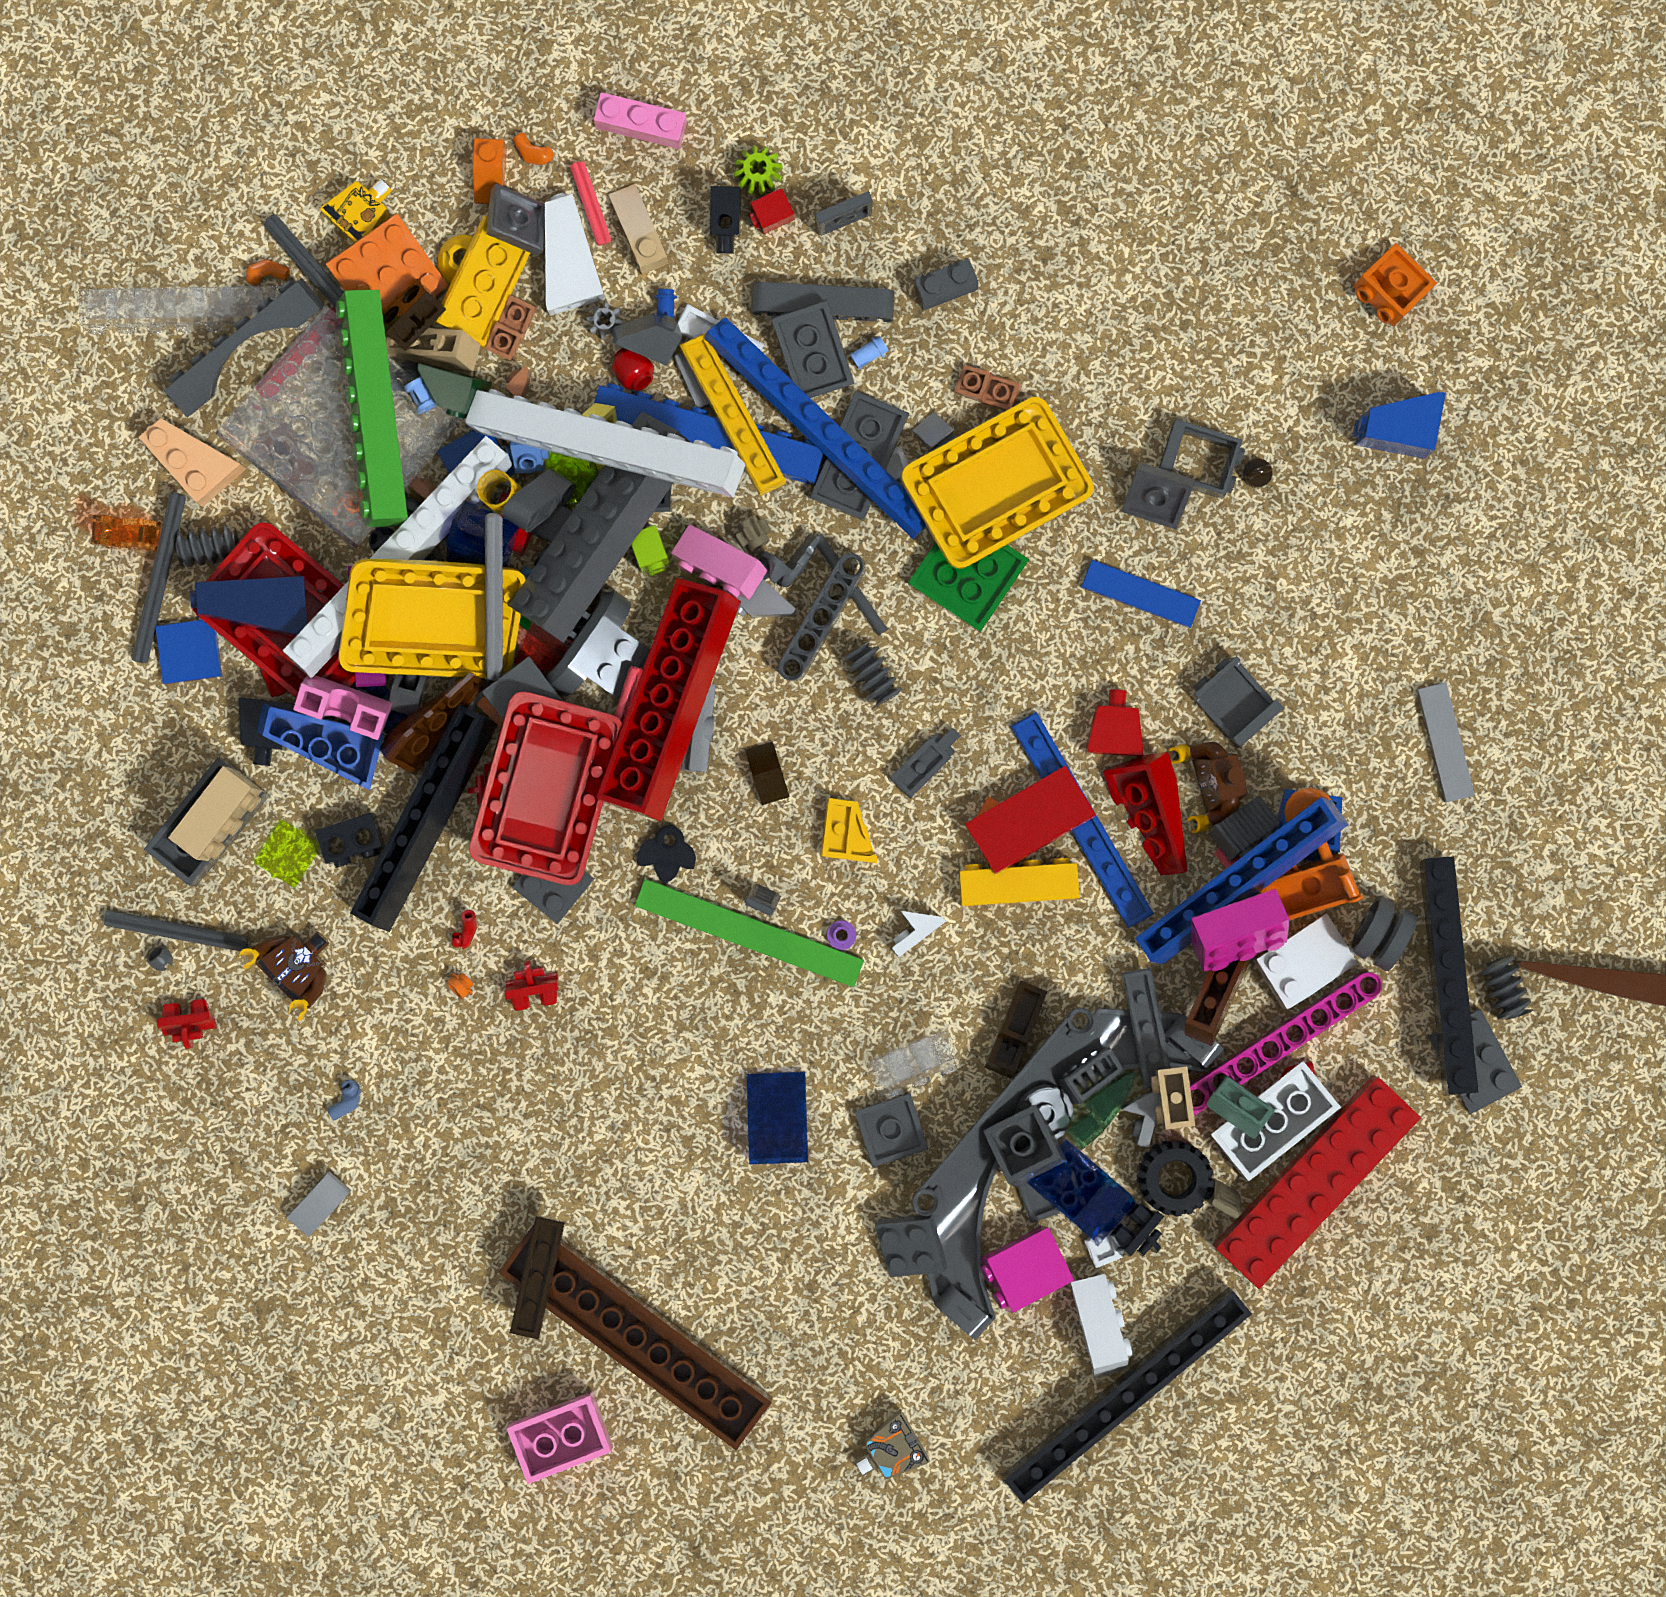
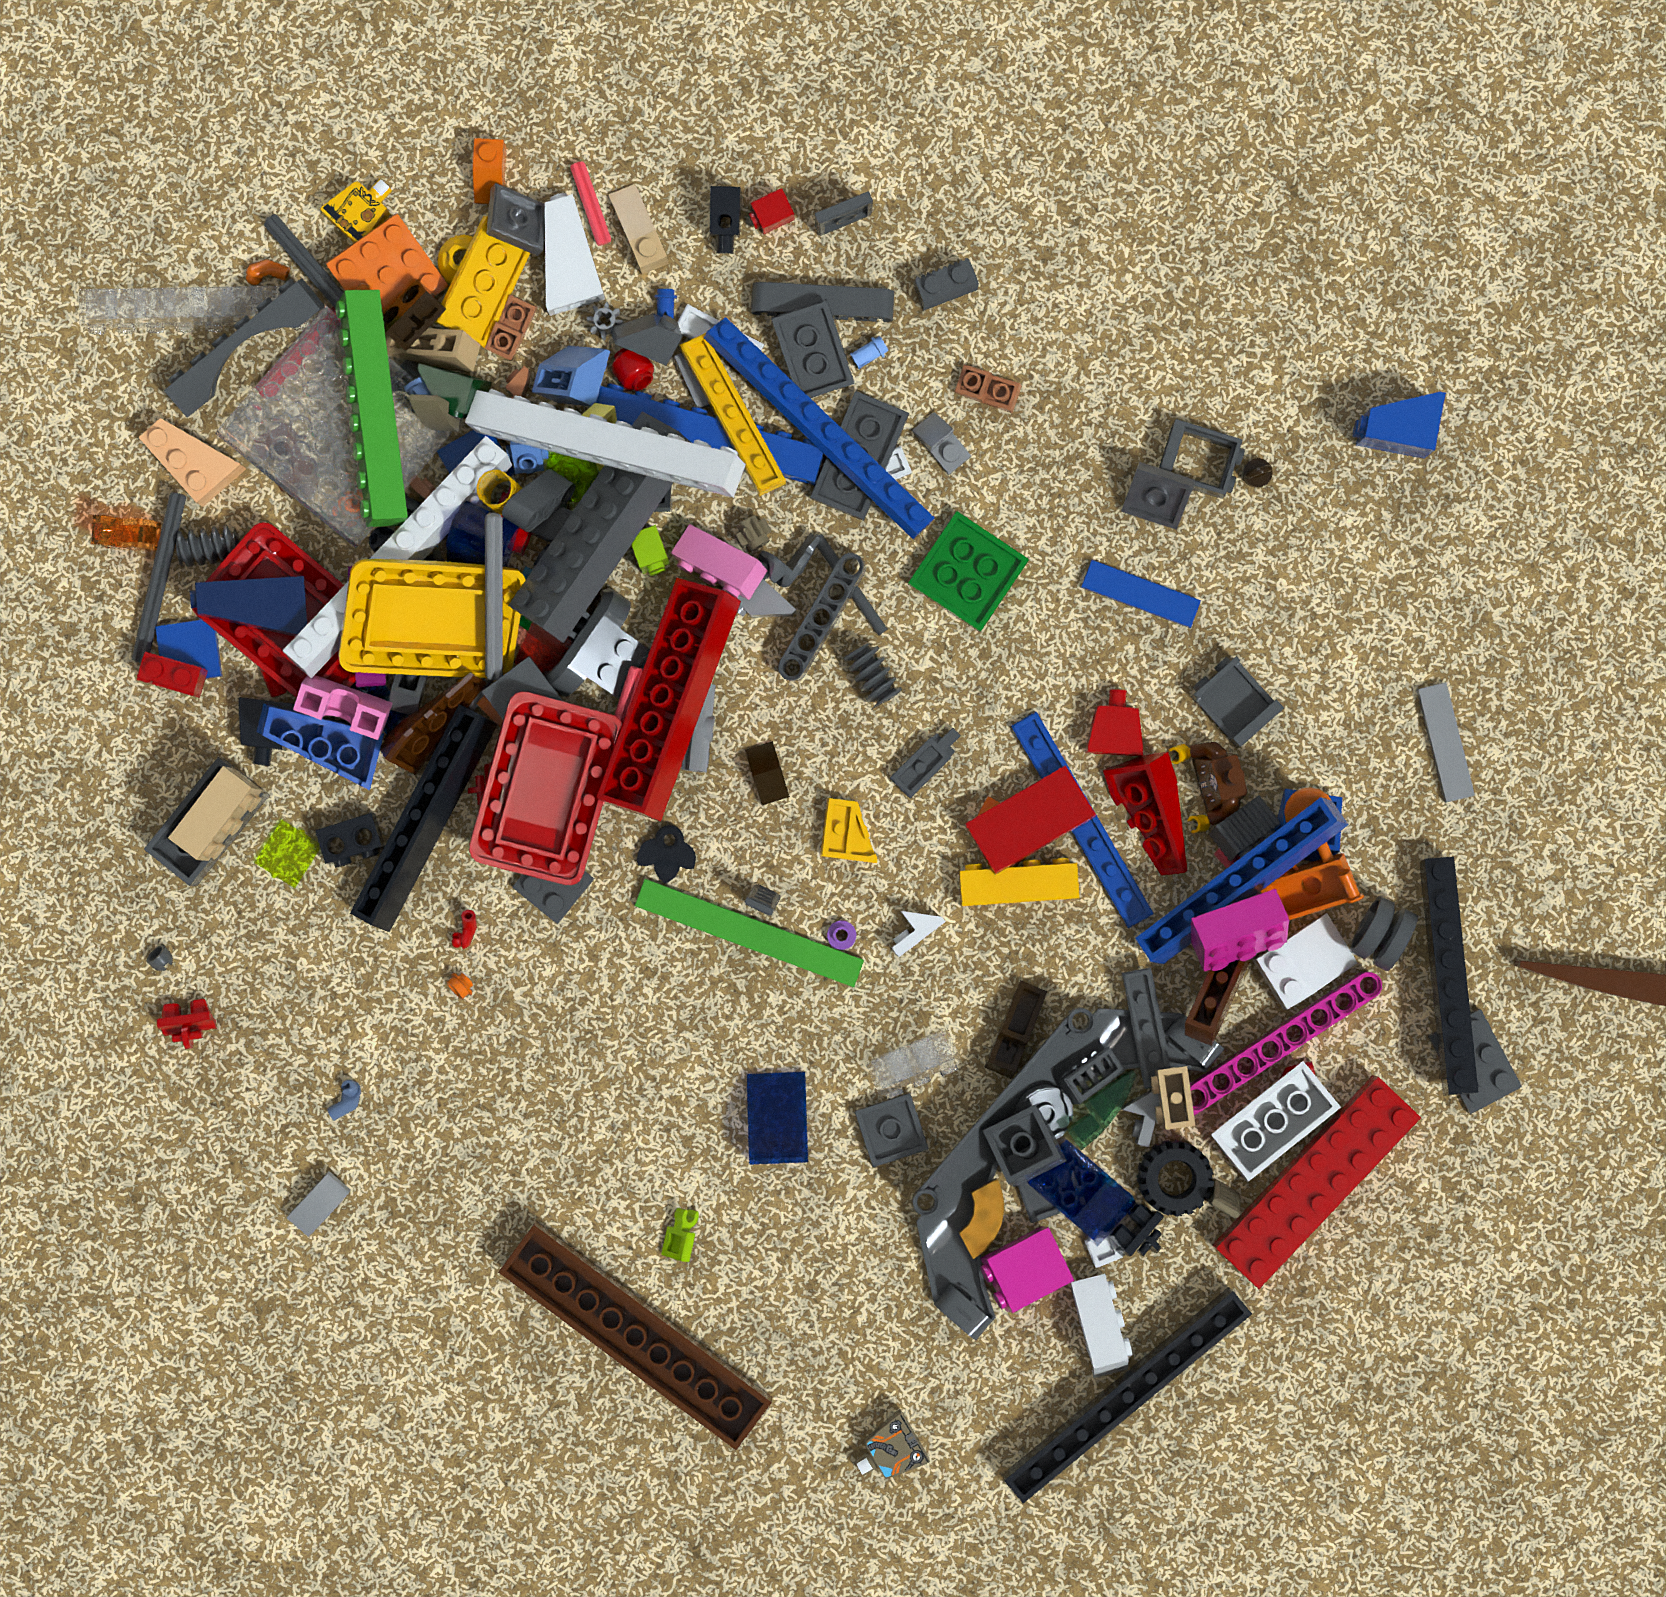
(172, 674): none -> red brick
(175, 931): dark grey axle -> none
(292, 967): reddish brown torso -> none
(433, 412): none -> dark tan slope
(530, 153): orange arm -> none
(532, 982): red hips -> none
(537, 1277): dark brown tile -> none
(560, 1437): bright pink brick -> none
(572, 375): none -> medium blue slope
(640, 120): bright pink brick -> none
(679, 1239): none -> lime plate
(756, 180): lime gear -> none
(911, 1245): dark grey plate -> none
(985, 1219): none -> pearl gold tile
(997, 482): yellow wedge -> none
(1240, 1107): sand green slope -> none
(1393, 285): orange plate -> none
(1506, 988): dark grey piece -> none

